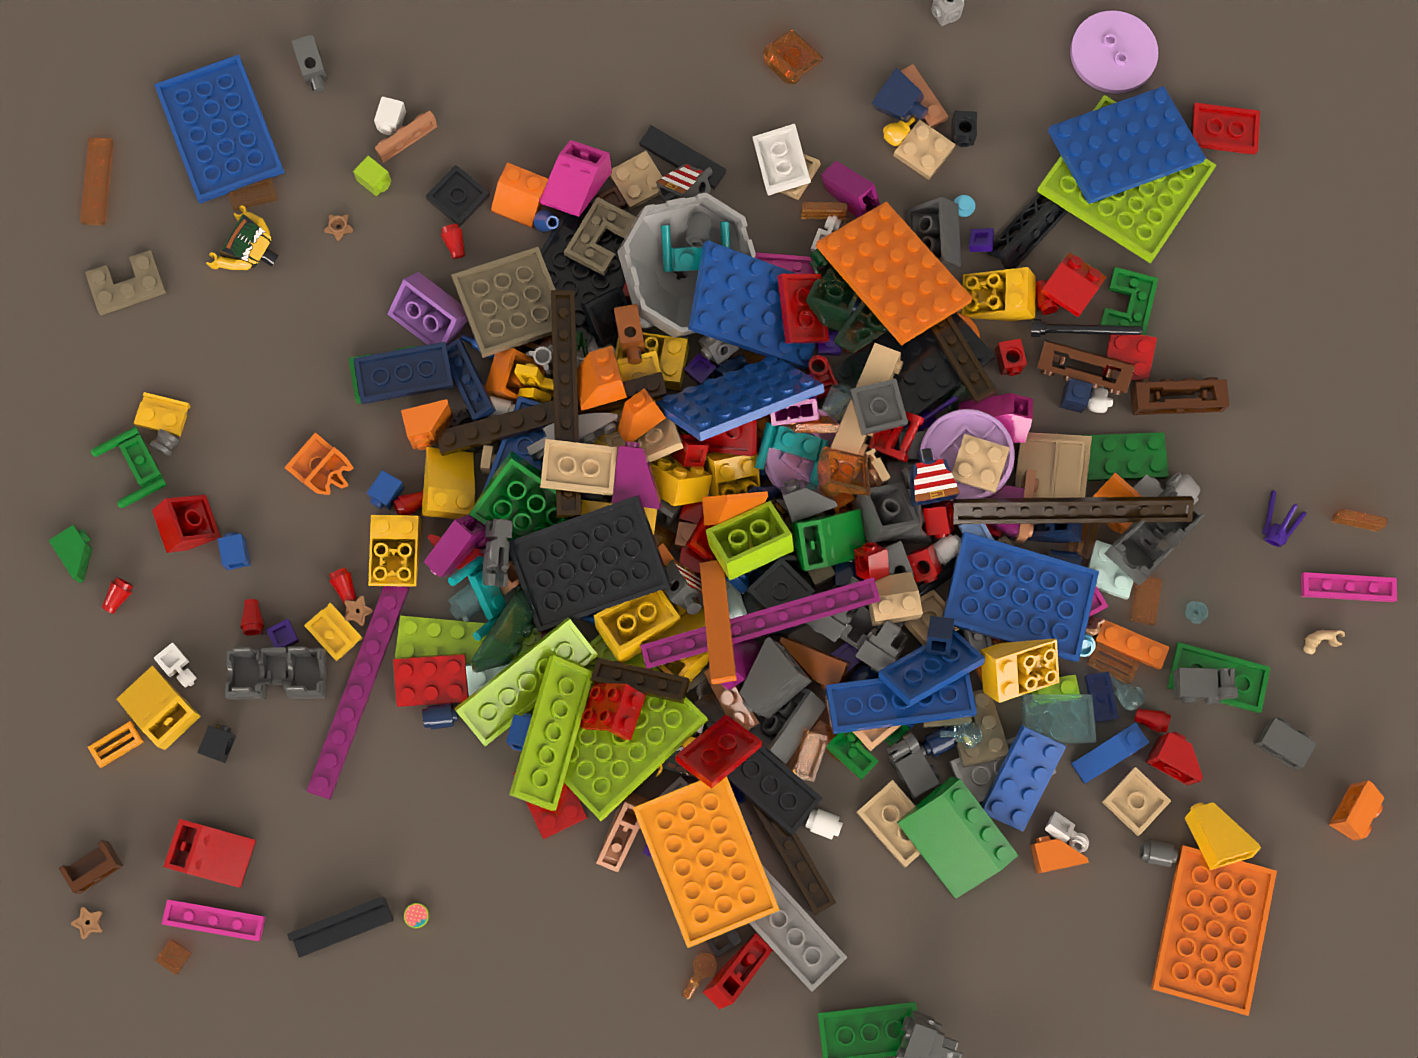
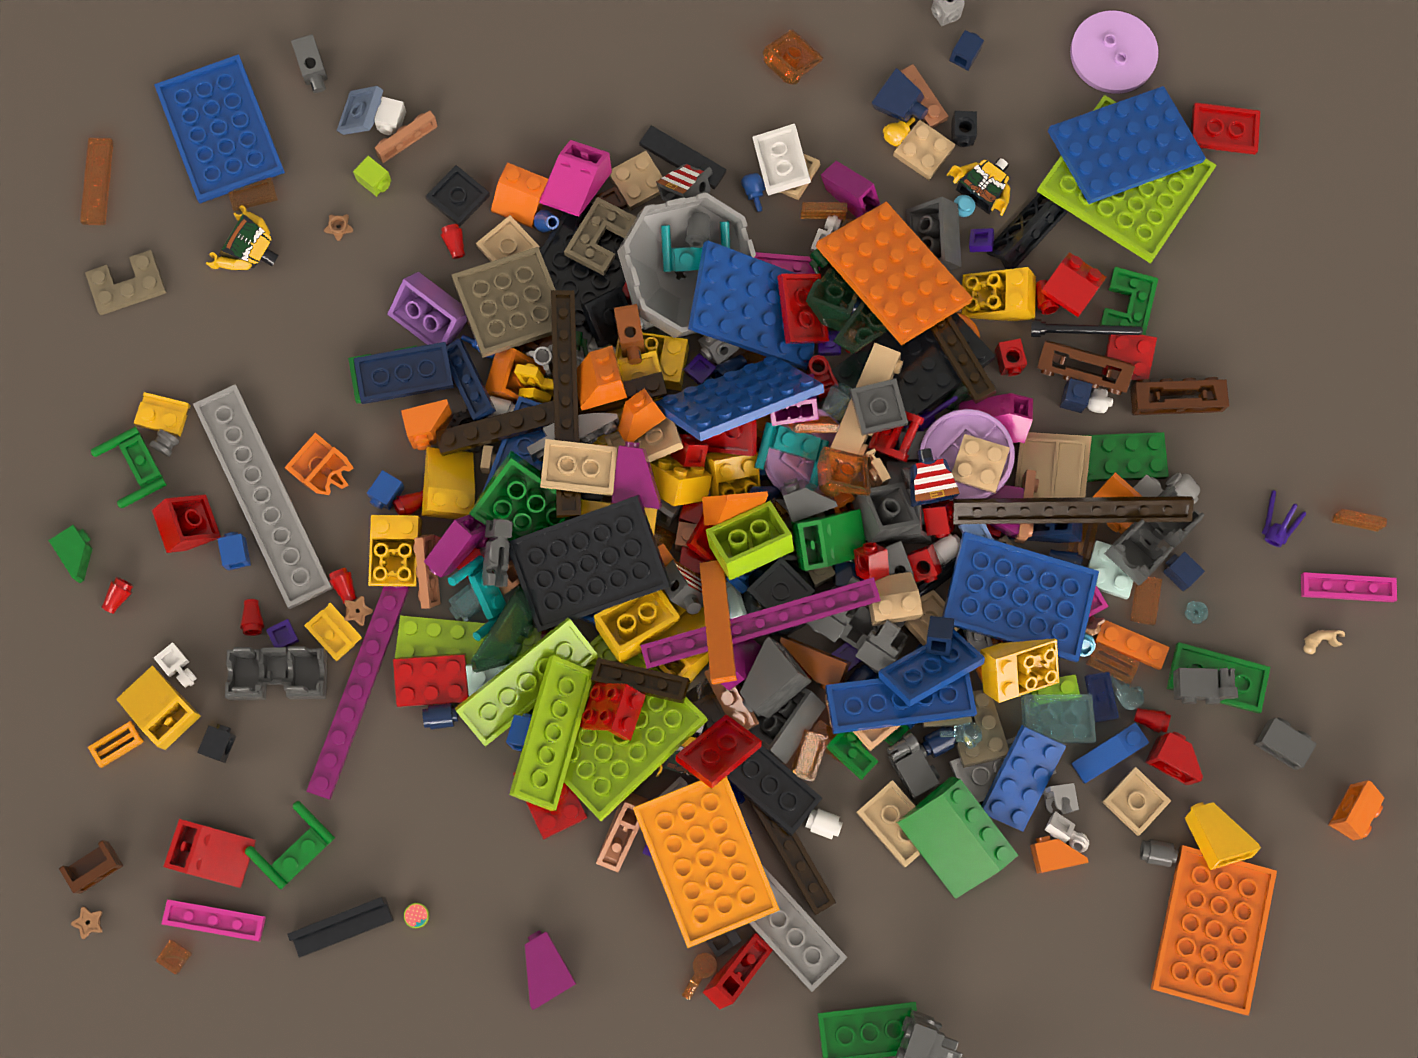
(262, 496): none -> light grey plate
(298, 854): none -> green plate
(360, 110): none -> sand blue plate
(428, 582): none -> nougat plate
(505, 240): none -> tan plate
(545, 970): none -> magenta slope
(753, 188): none -> blue piece
(966, 50): none -> dark blue brick
(984, 184): none -> torso
(1063, 796): none -> light grey hinge
(1183, 570): none -> dark blue brick

